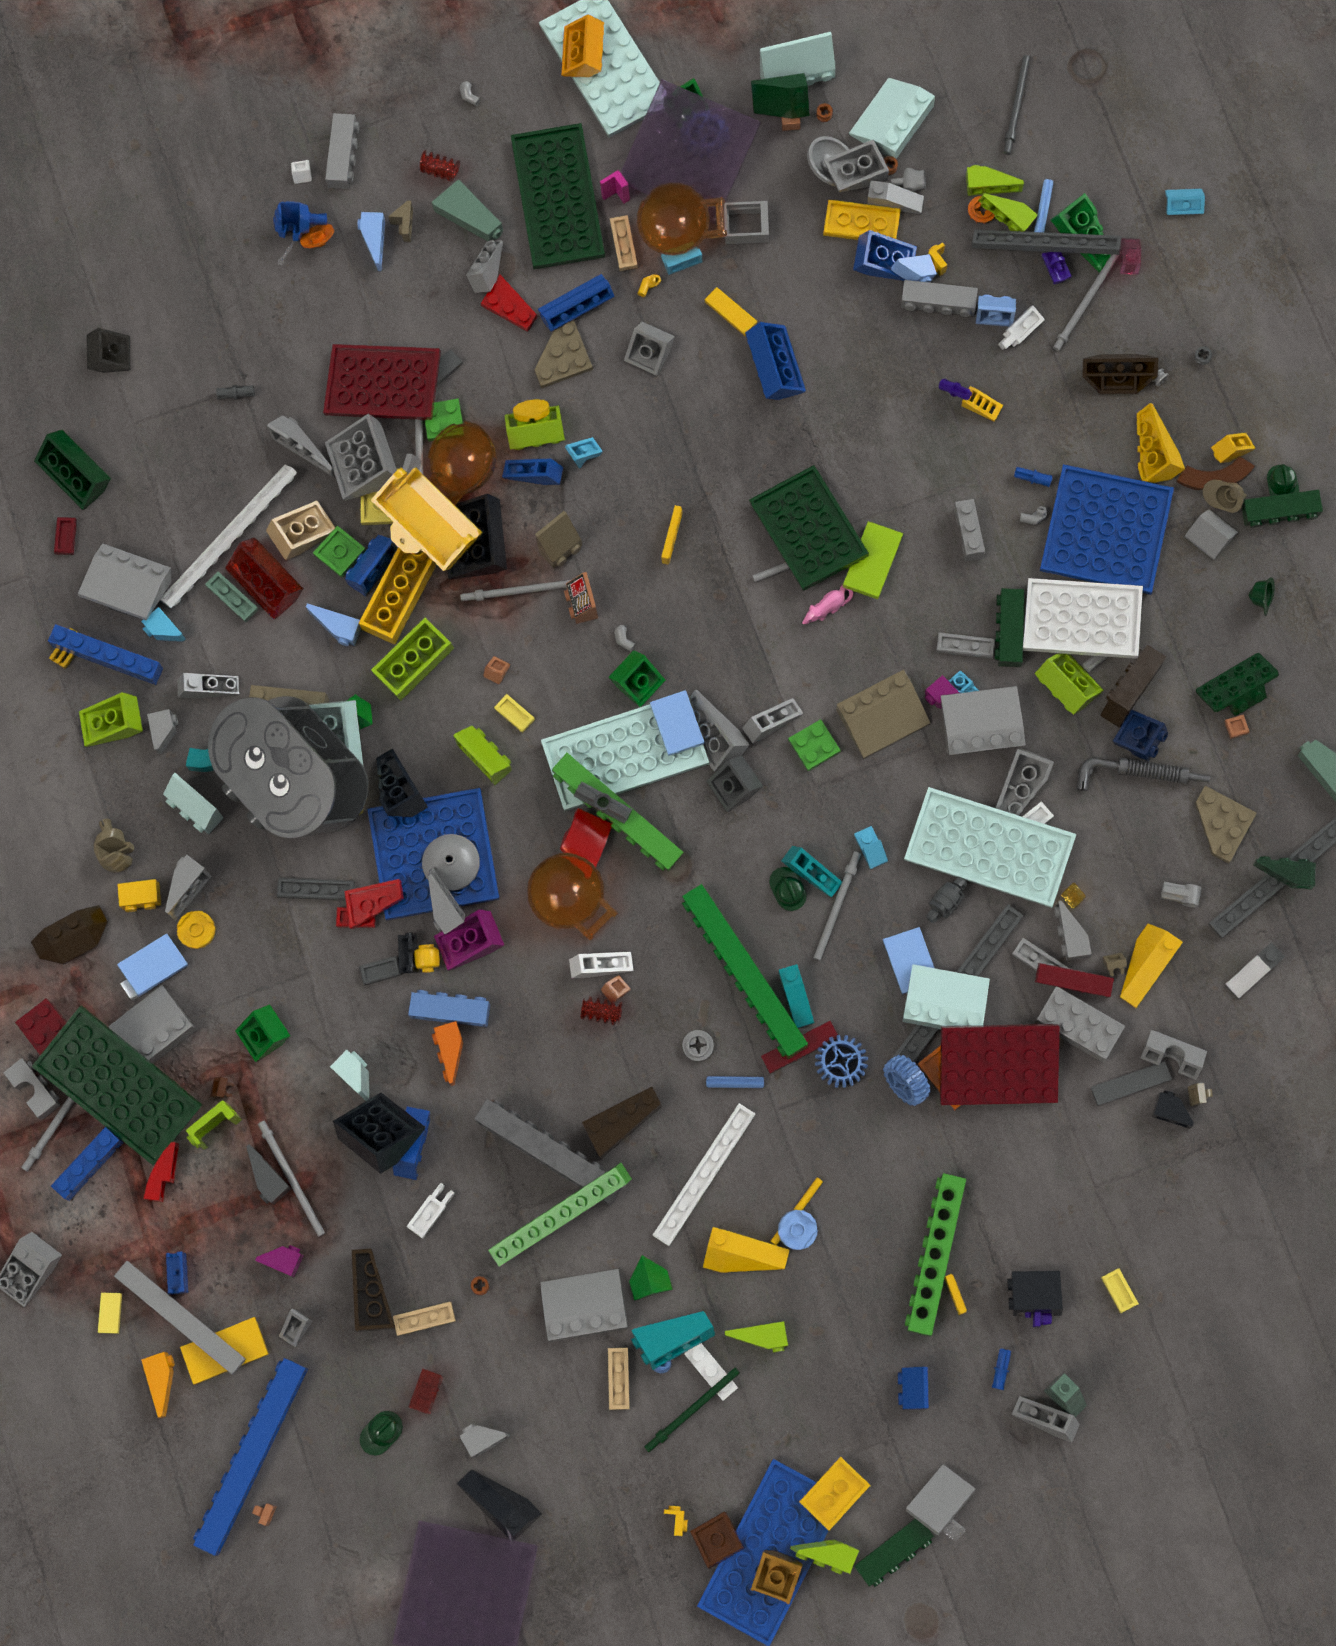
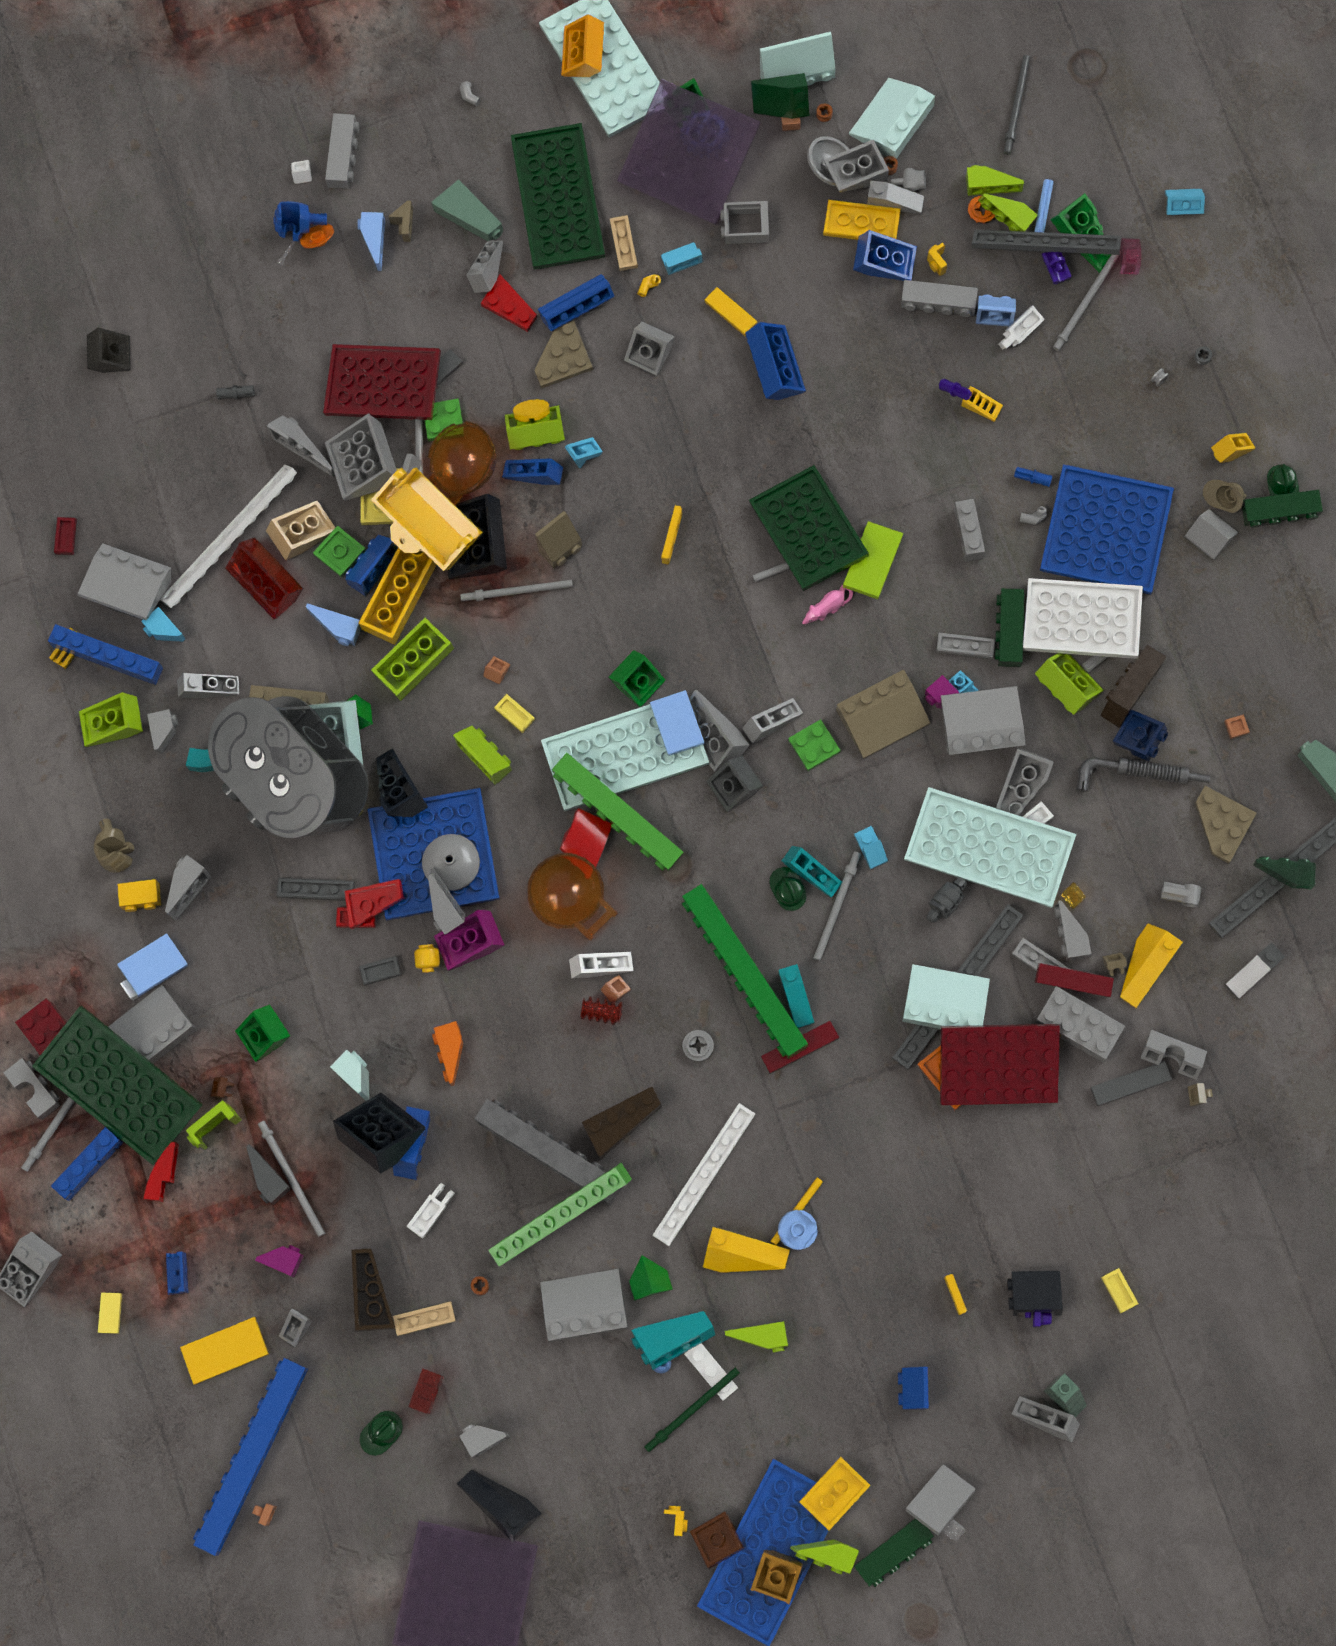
(71, 469): dark green slope -> none
(71, 935): dark brown wedge -> none
(159, 1378): light orange slope -> none
(180, 1317): light grey tile -> none
(192, 805): light aqua slope -> none
(196, 929): yellow tile -> none
(231, 597): sand green plate -> none
(406, 946): black hinge -> none
(439, 167): clear red piece -> none
(449, 1009): medium blue brick -> none
(581, 599): slope -> none
(613, 809): dark grey piece -> none
(615, 184): dark pink panel -> none
(618, 1378): tan plate -> none
(621, 639): light grey arm -> none
(677, 219): clear orange windscreen -> none
(734, 1082): medium blue axle -> none
(833, 1065): medium blue gear -> none
(903, 952): light blue tile -> none
(906, 1080): medium blue gear -> none
(915, 268): light blue slope -> none
(956, 1187): bright green brick -> none
(1001, 1369): blue axle -> none
(1119, 372): dark brown wedge -> none
(1157, 451): yellow wedge -> none
(1171, 1110): black slope -> none
(1234, 473): reddish brown tile -> none
(1239, 686): dark green bracket -> none
(1262, 594): dark green piece -> none

